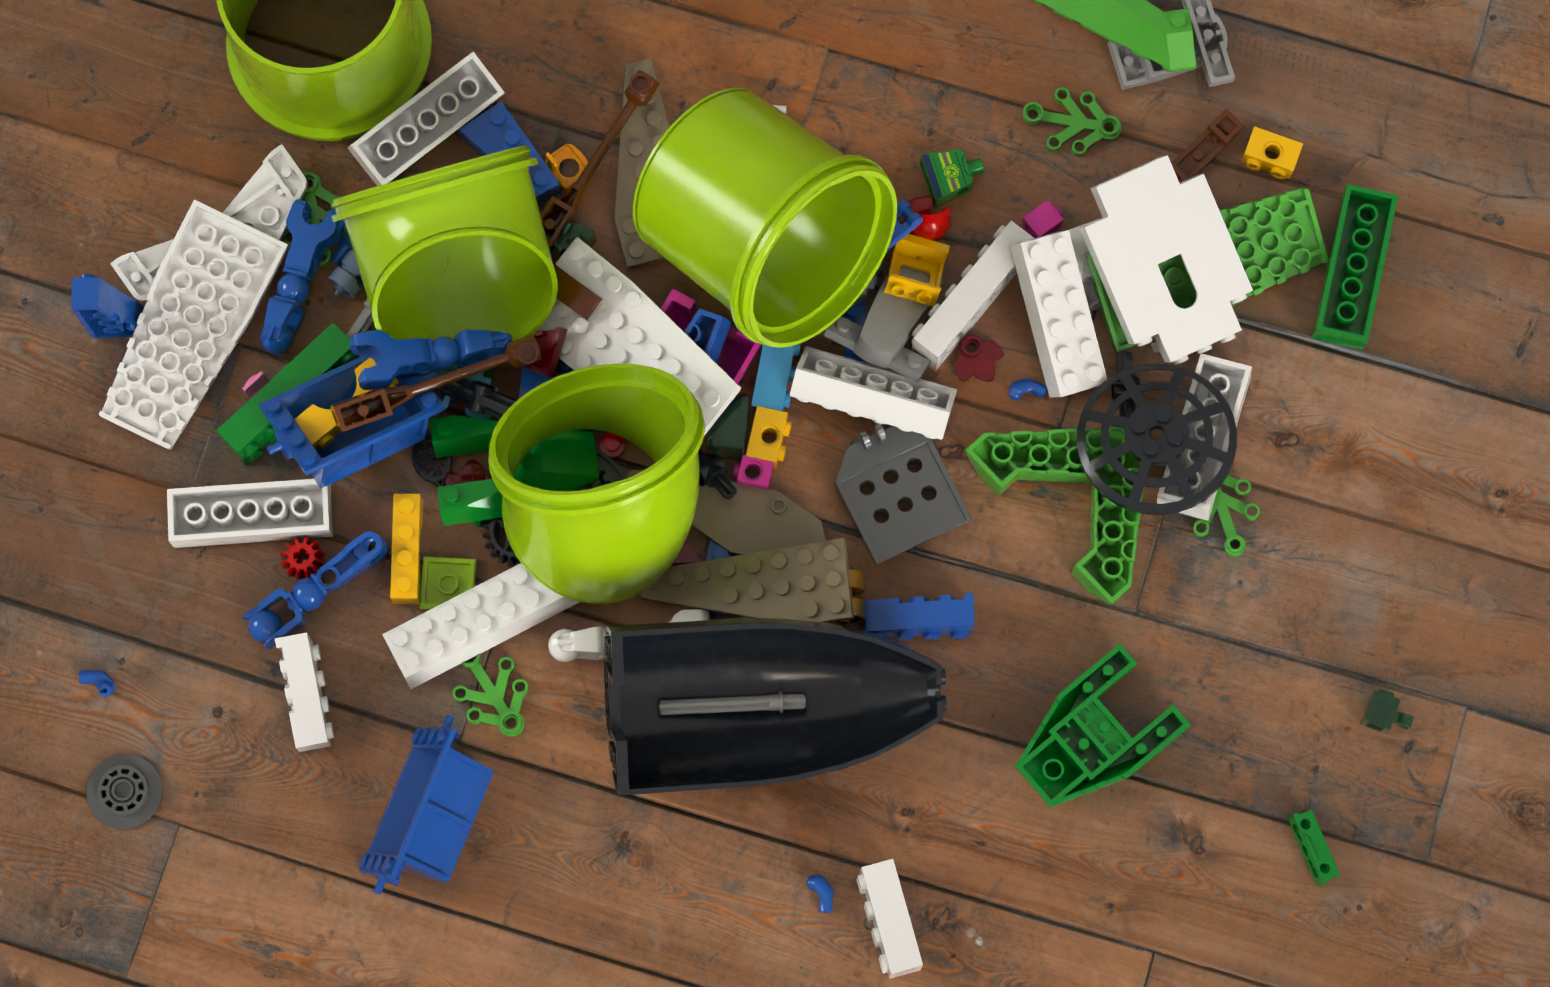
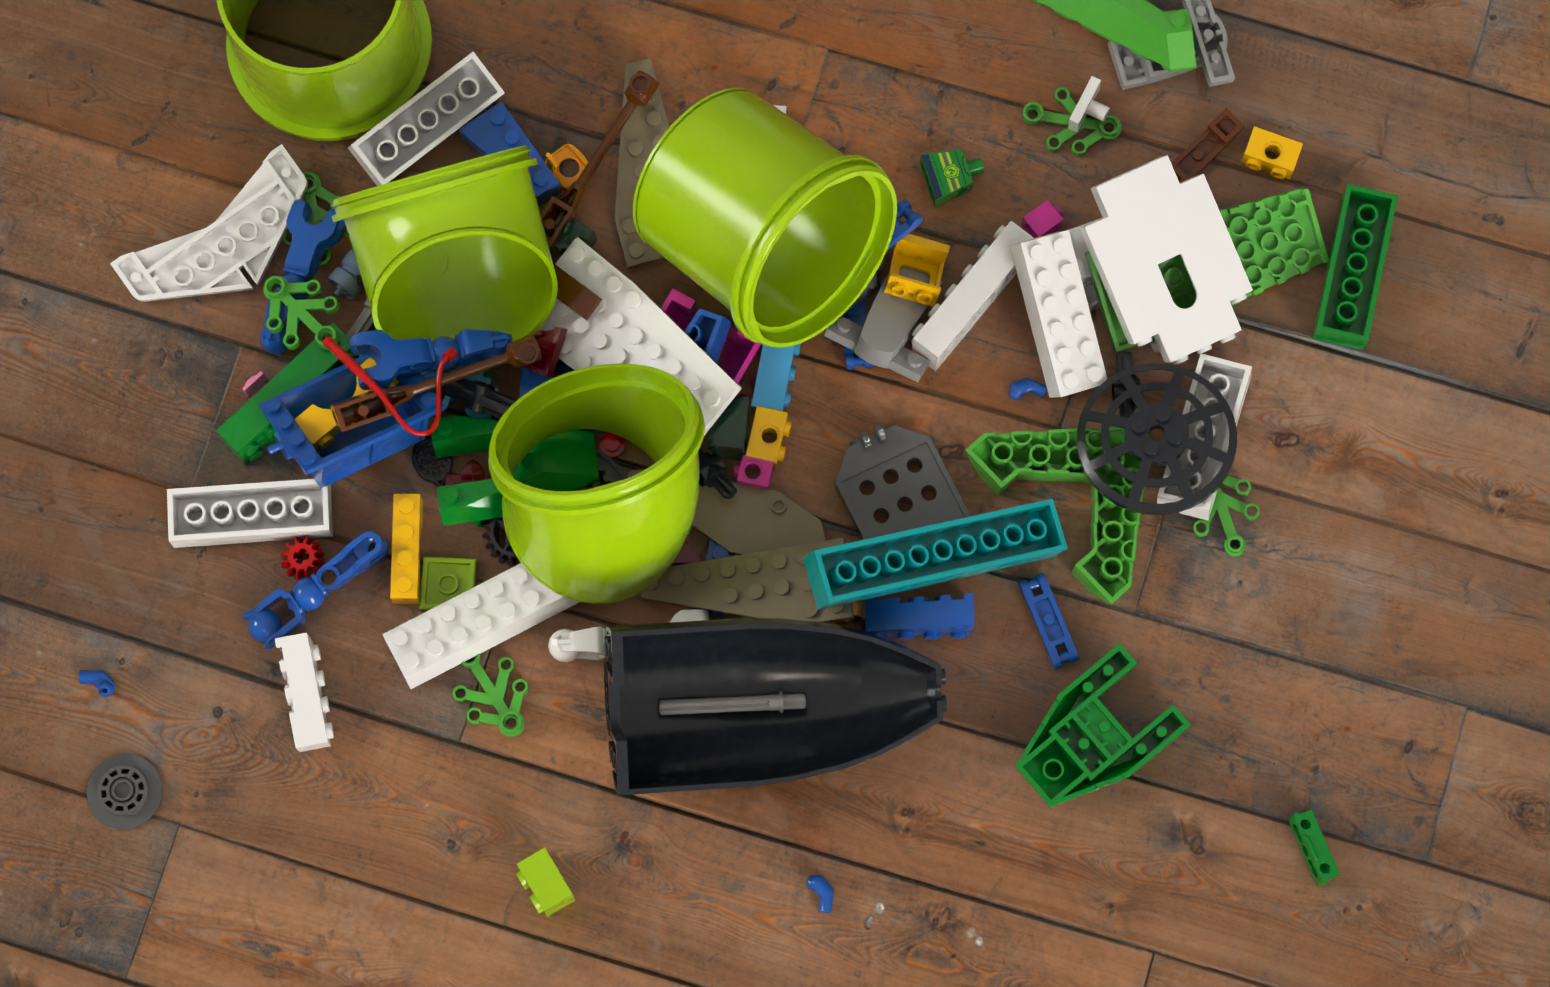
(103, 308): blue wedge -> none
(191, 322): white wing -> none
(298, 309): none -> bright green plant
(343, 248): blue arm -> none
(350, 363): none -> red piece
(428, 810): blue piece -> none
(545, 881): none -> lime brick
(872, 393): white brick -> none
(890, 918): white brick -> none
(933, 224): red helmet -> none
(934, 554): none -> teal brick
(979, 362): dark red plate -> none
(1048, 621): none -> blue plate
(1088, 106): none -> white tile
(1382, 712): clear green brick -> none

